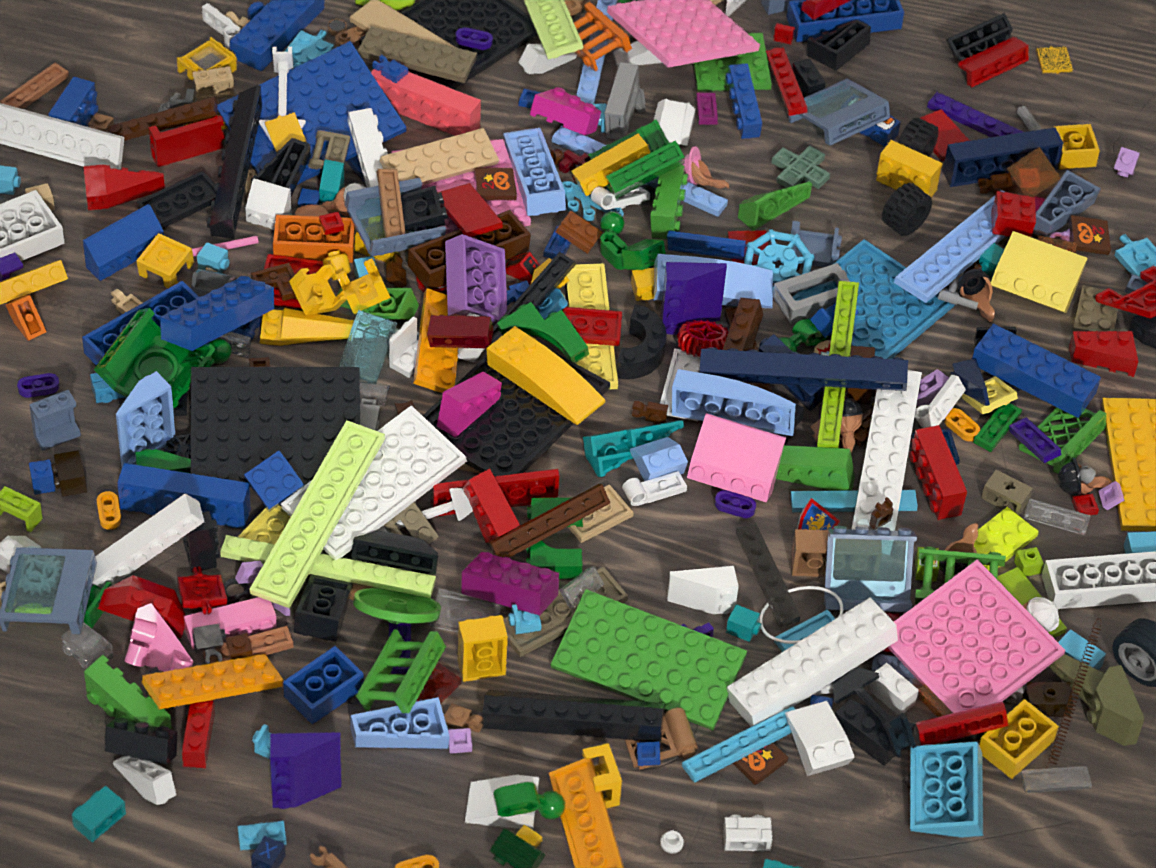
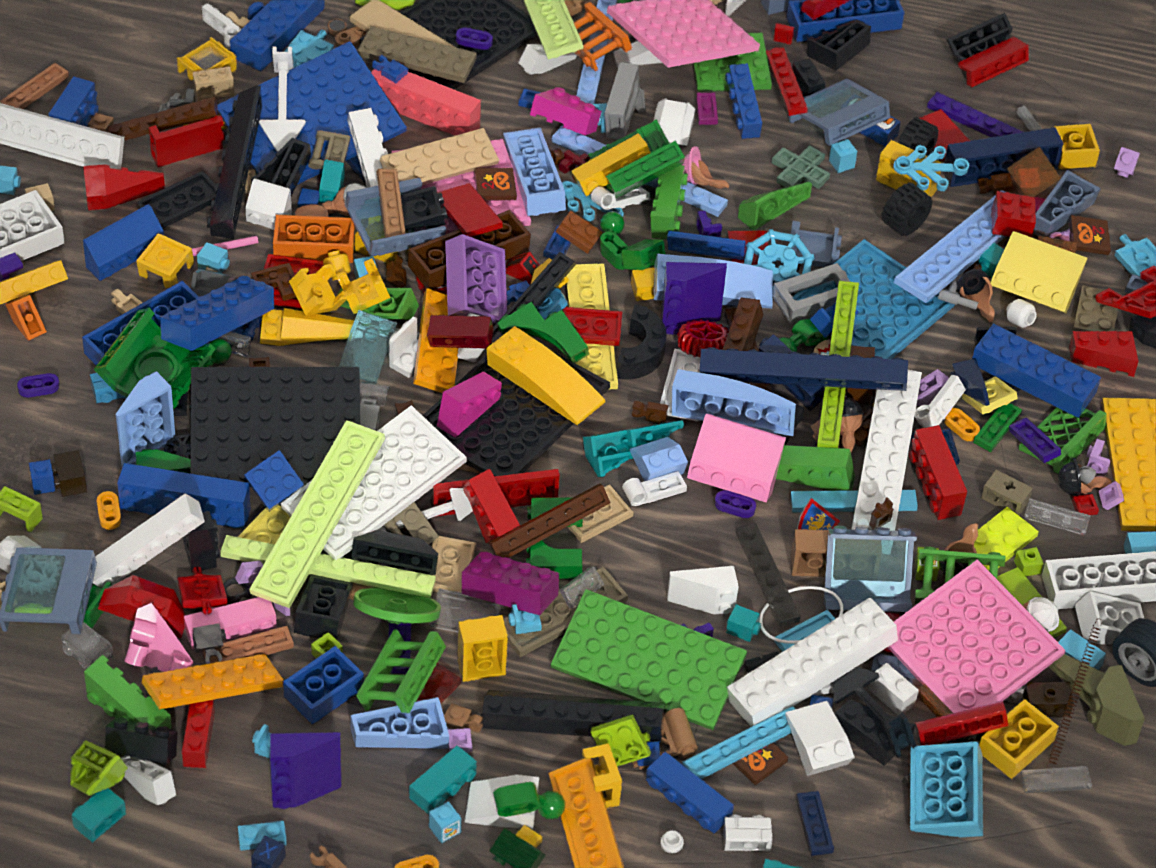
(54, 420): sand blue panel -> none
(95, 768): none -> lime wedge
(239, 646): reddish brown plate -> none
(284, 129): yellow piece -> none
(324, 644): none -> lime plate
(331, 223): red plate -> none
(443, 779): none -> teal brick
(445, 822): none -> medium azure brick
(452, 560): none -> tan tile
(624, 739): none -> lime plate
(689, 792): none -> blue brick
(705, 226): none -> dark purple bracket
(752, 664): none -> black piece
(815, 823): none -> dark blue plate
(843, 156): none -> medium azure brick
(928, 167): none -> medium azure plant
(1021, 313): none -> white head
(1054, 60): yellow piece -> none
(1095, 461): none -> lavender bracket
(1112, 611): none -> white slope

